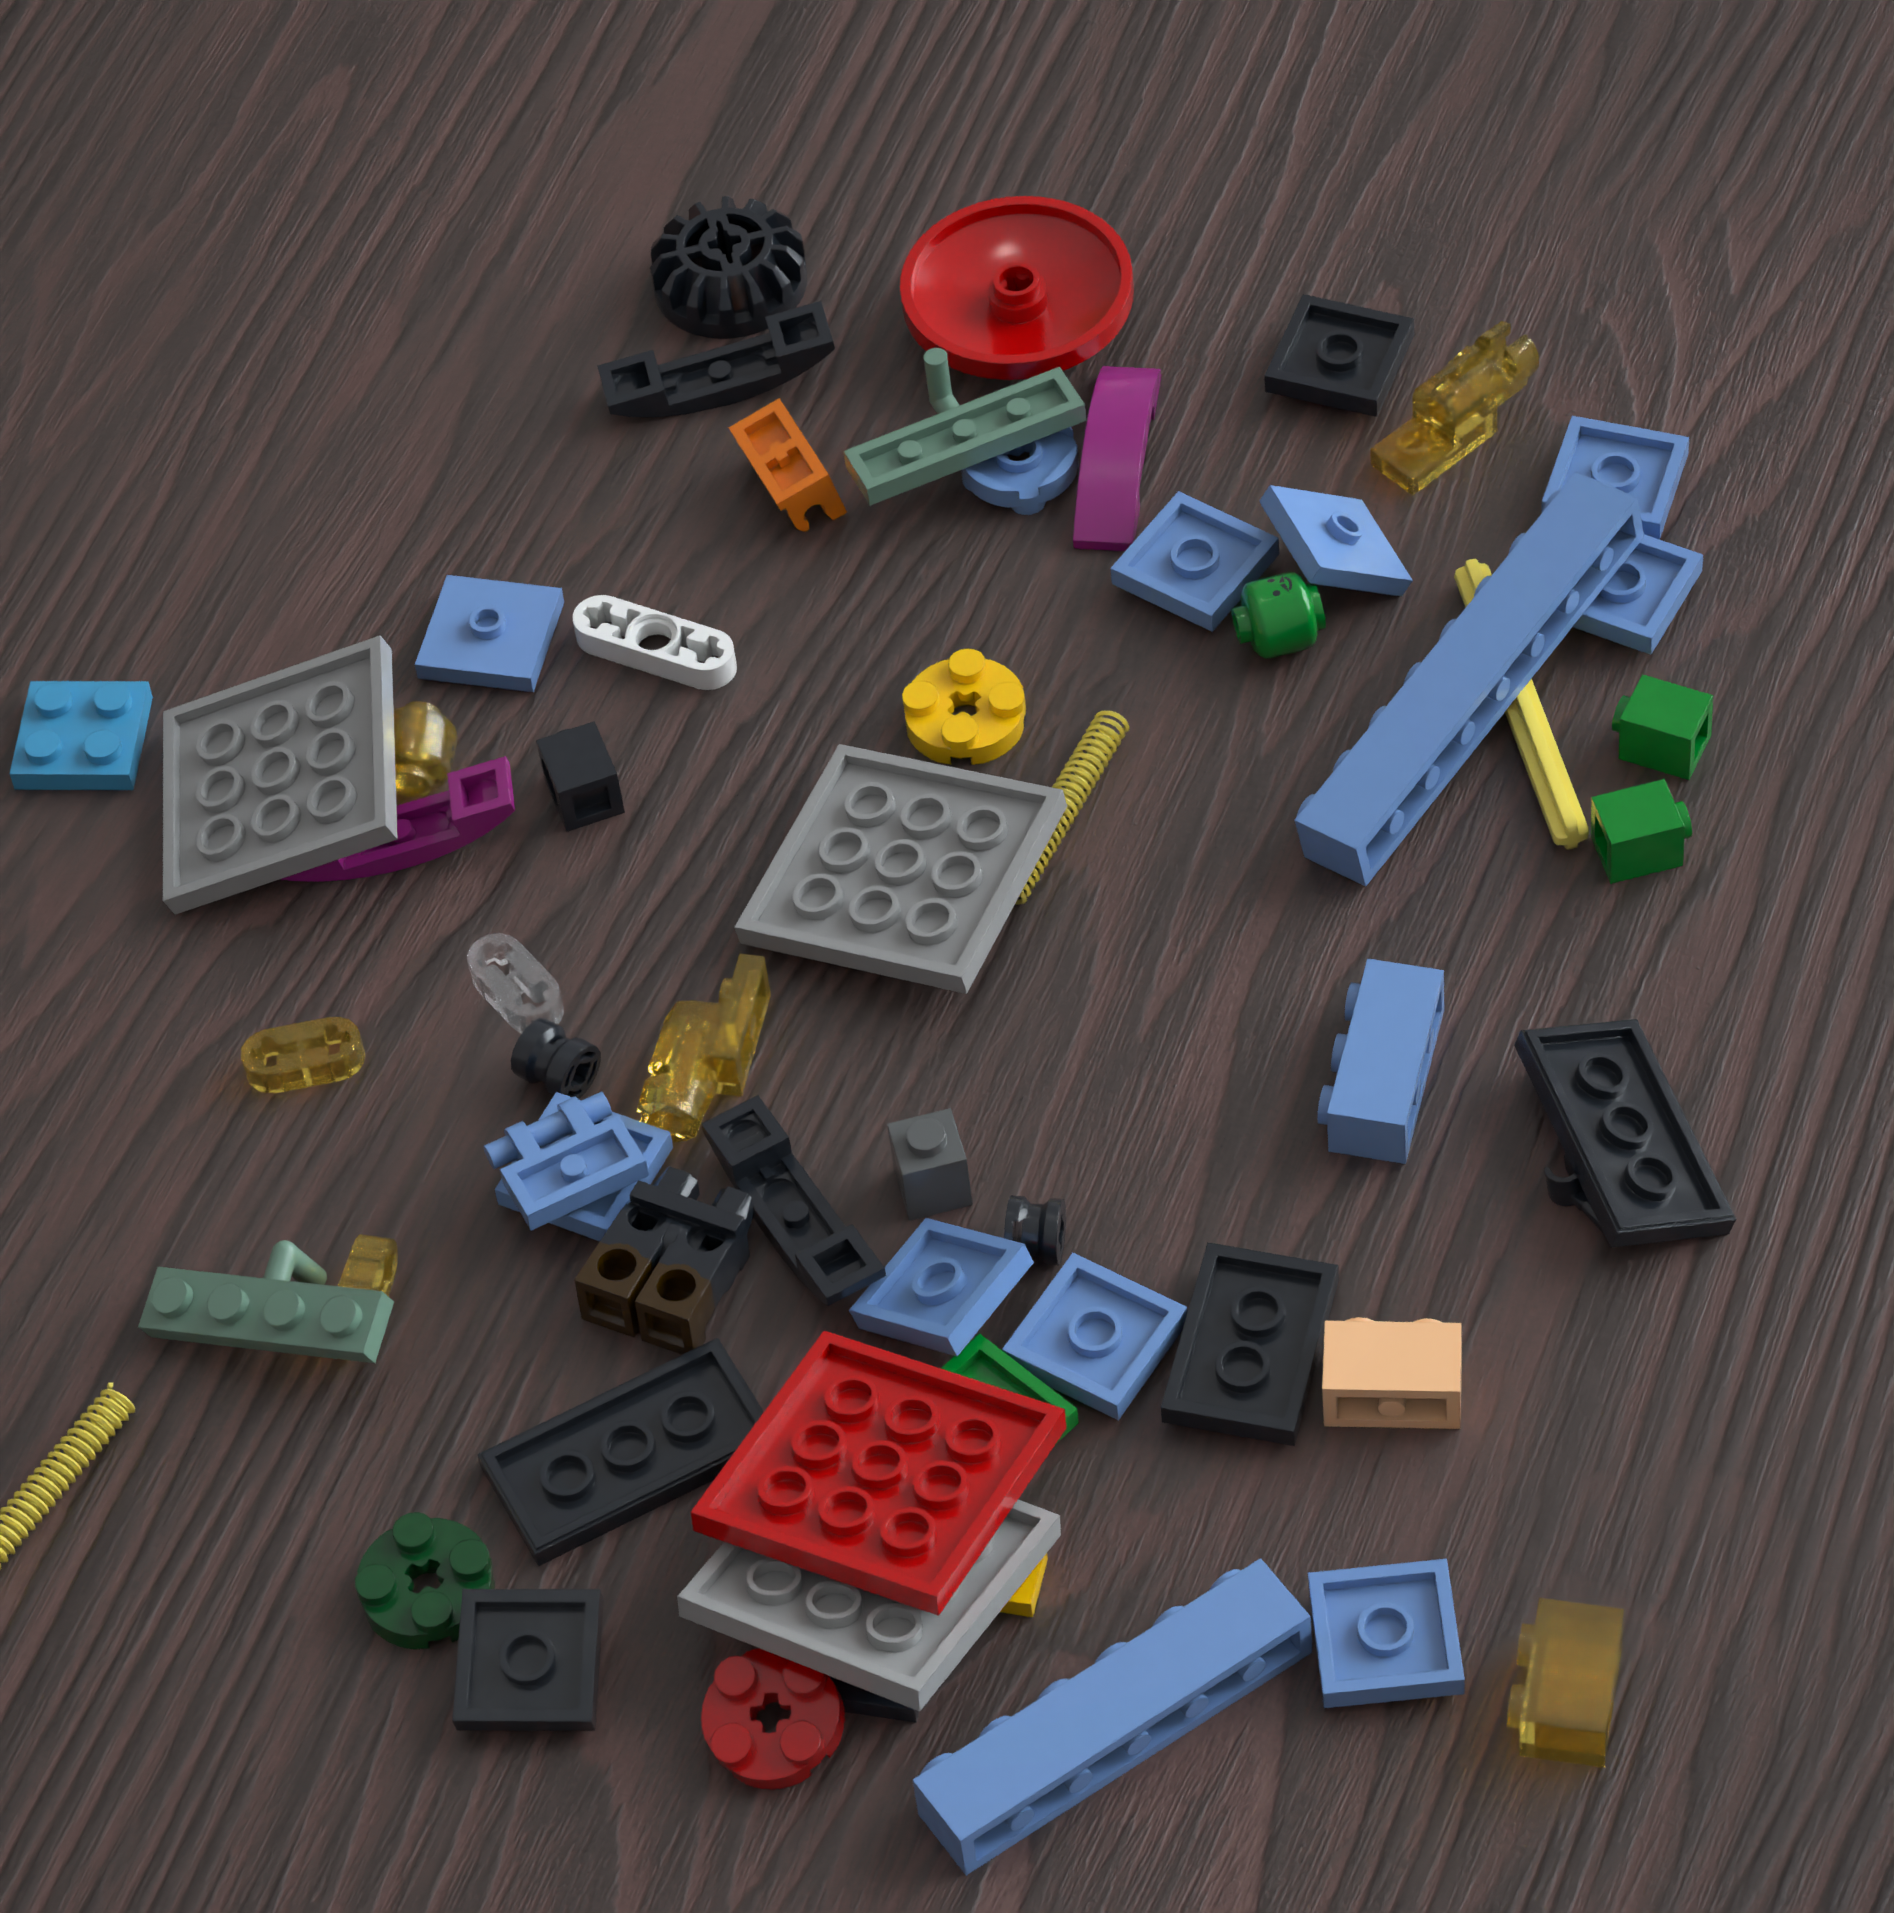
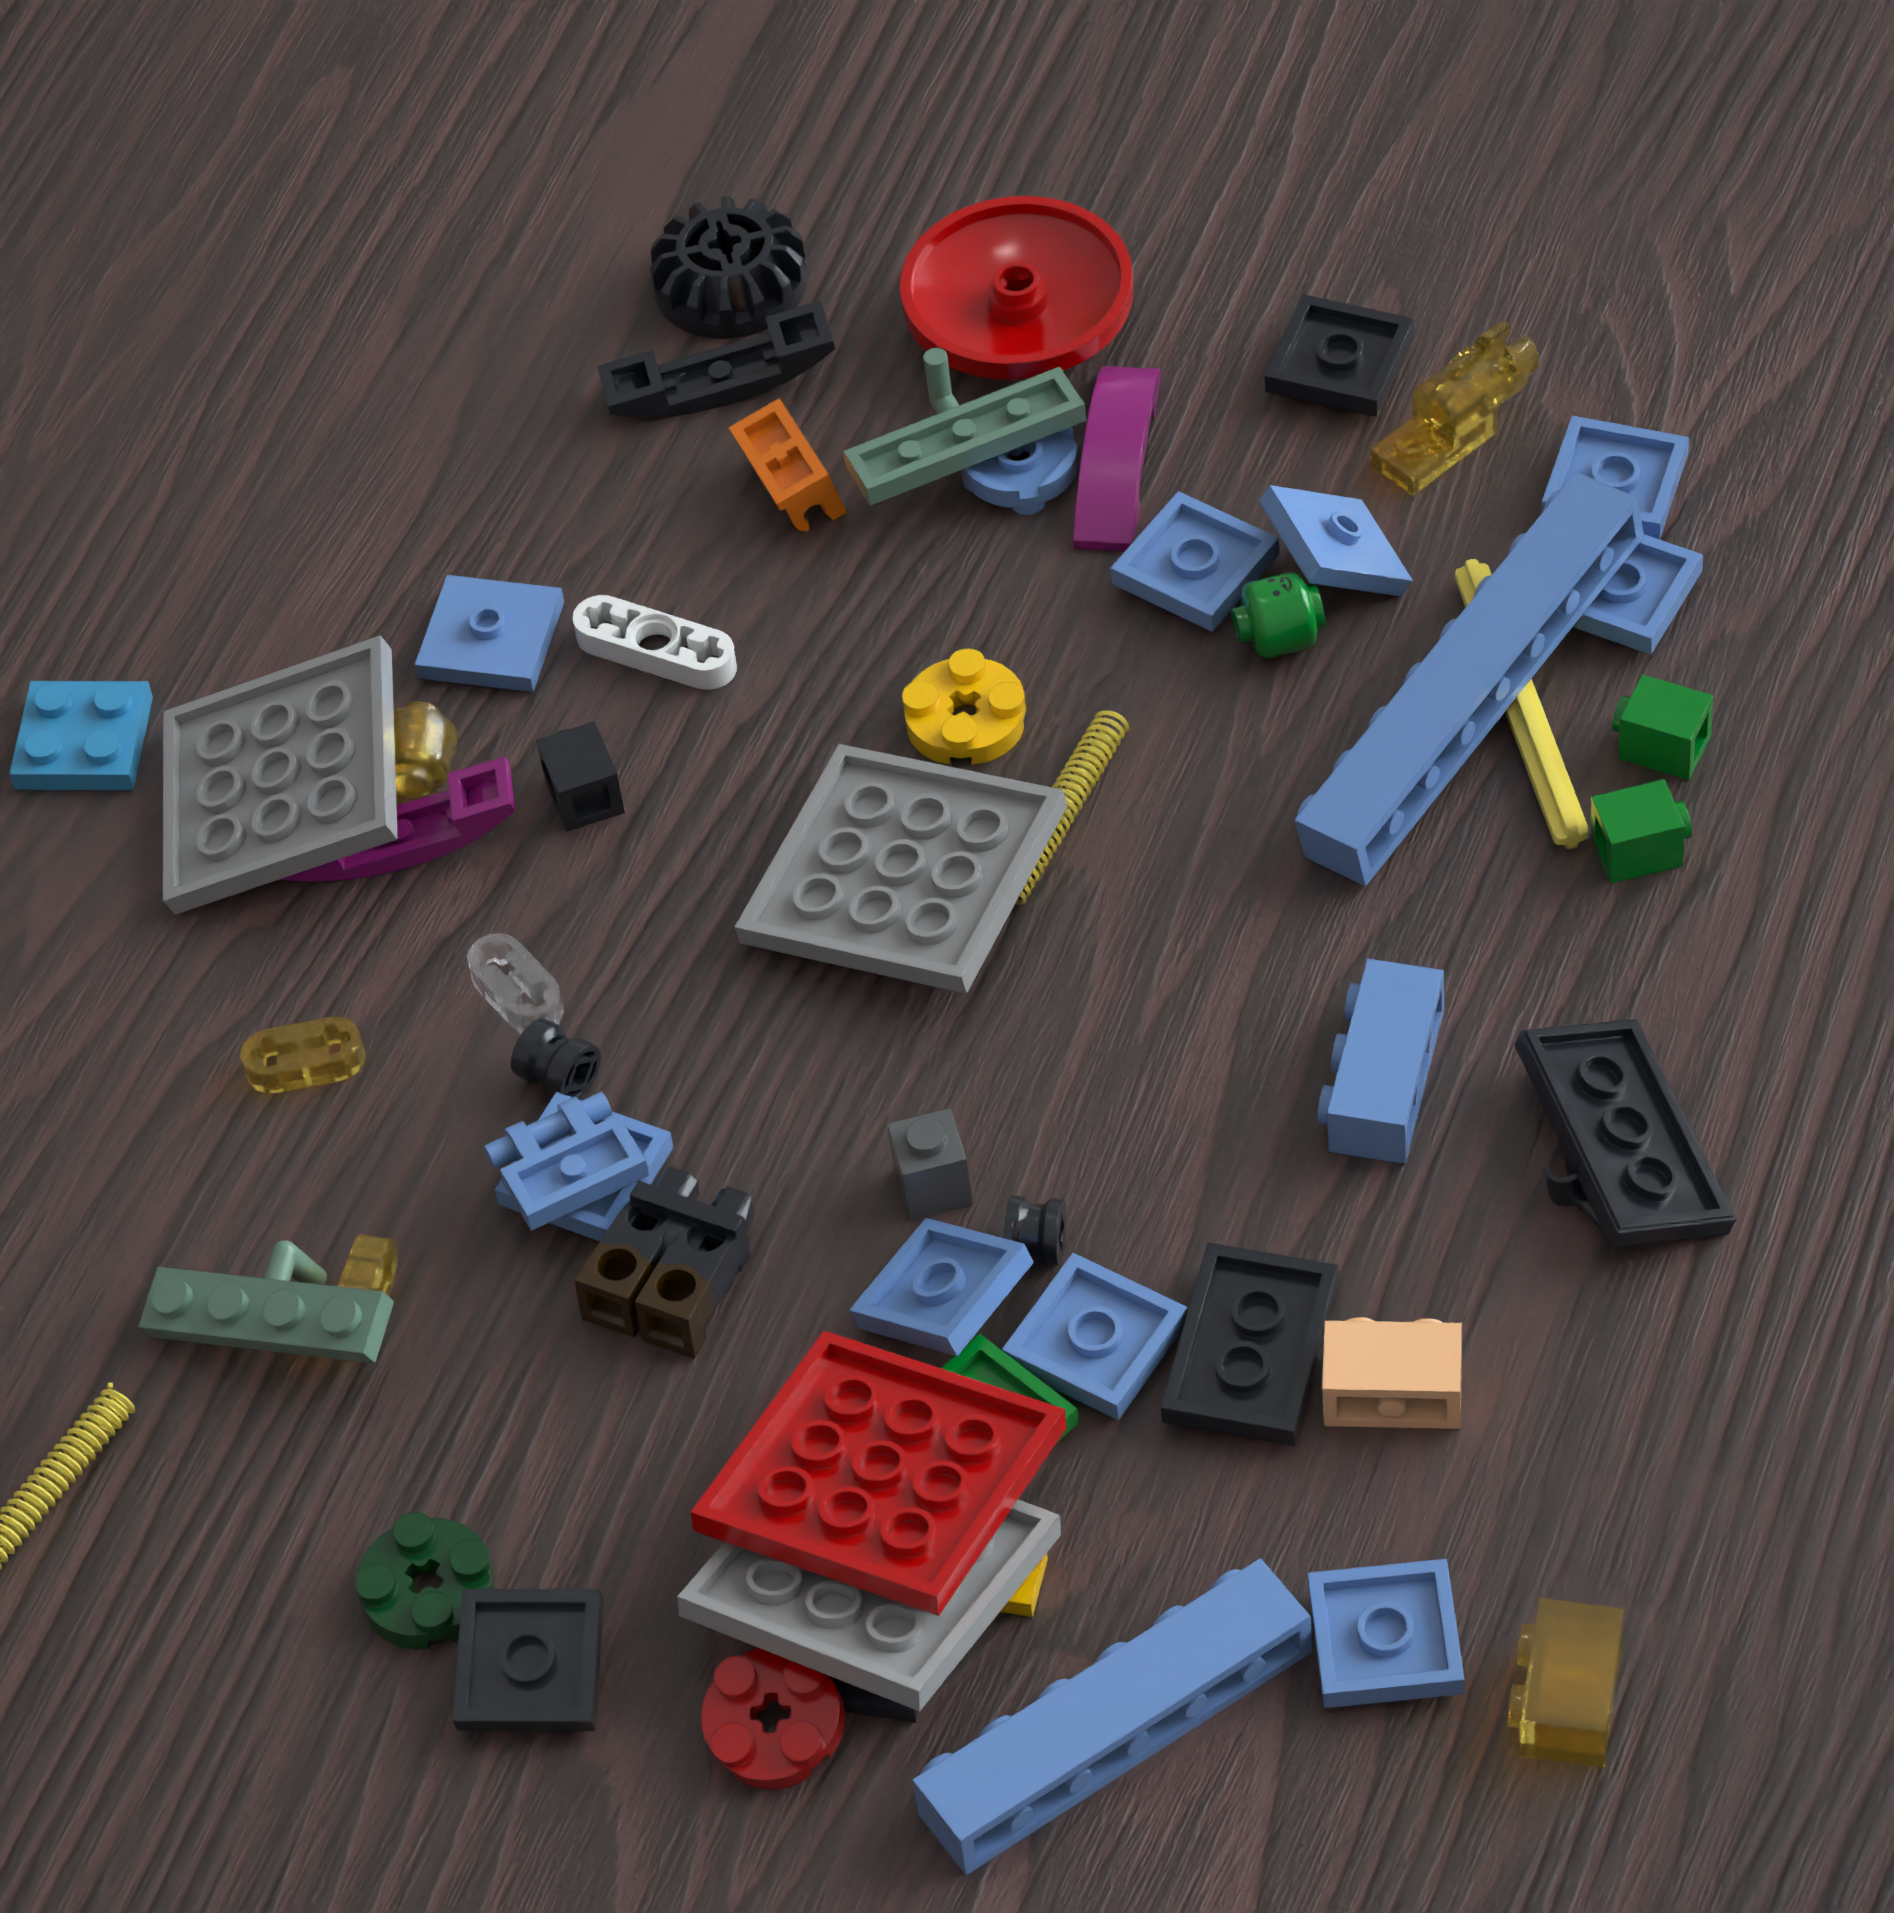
(622, 1451): black tile -> none
(705, 1051): clear yellow plate -> none
(788, 1205): black slope -> none

